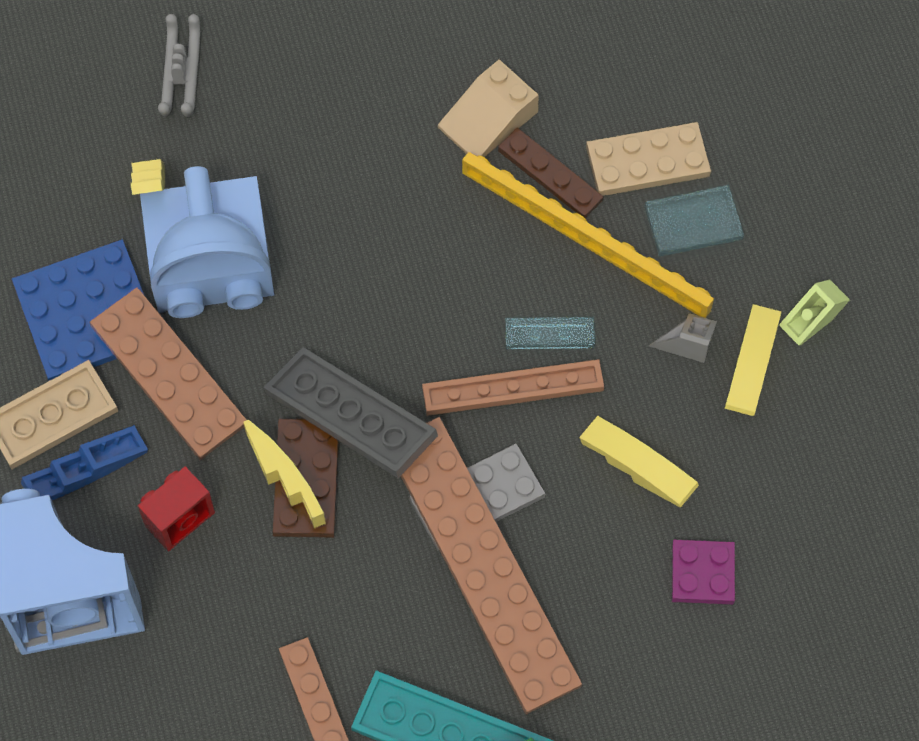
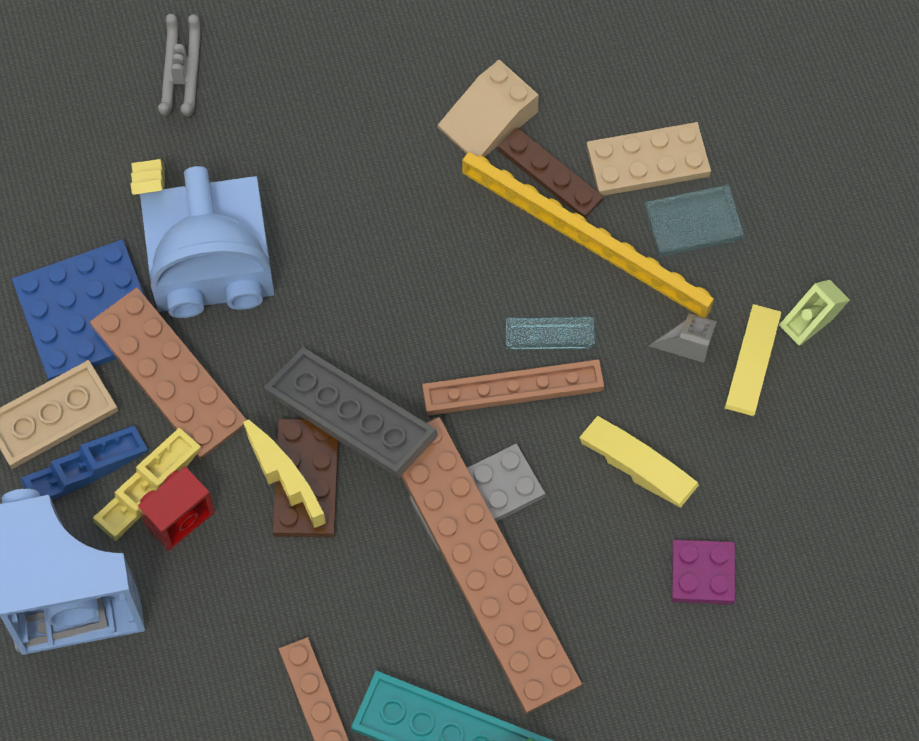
(150, 474): none -> light yellow slope

